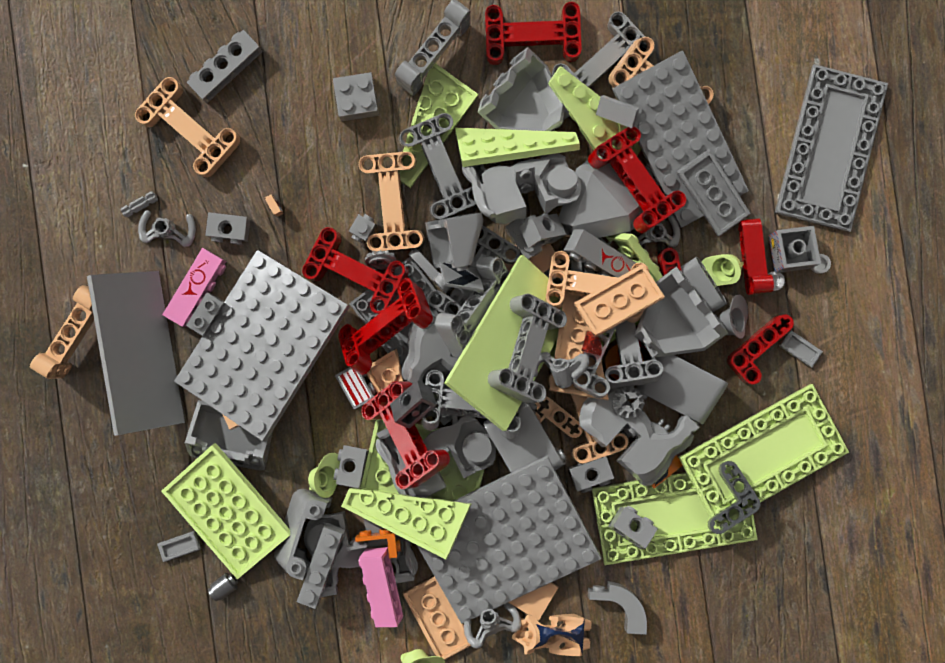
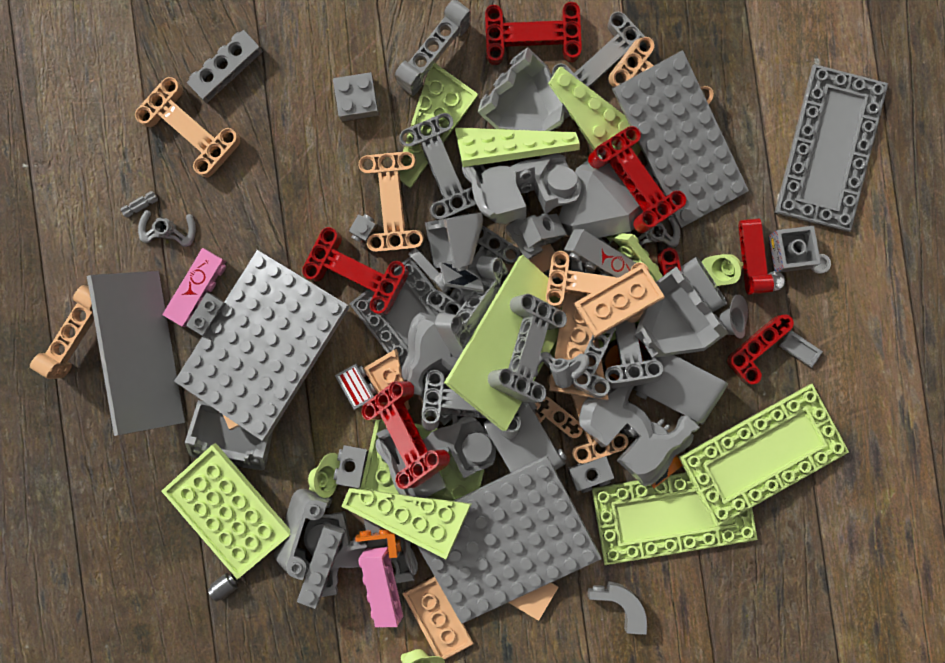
(179, 546): light grey tile -> none
(217, 223): light grey brick -> none
(274, 206): light nougat tile -> none
(360, 343): red beam -> none
(379, 259): light grey gear -> none
(413, 404): flat silver brick -> none
(491, 625): light grey piece -> none
(551, 636): light nougat hips -> none
(592, 344): clear red tile -> none
(617, 111): light grey tile -> none
(620, 397): light grey gear -> none
(644, 531): light grey brick -> none
(713, 192): light grey tile -> none
(741, 498): dark grey beam -> none

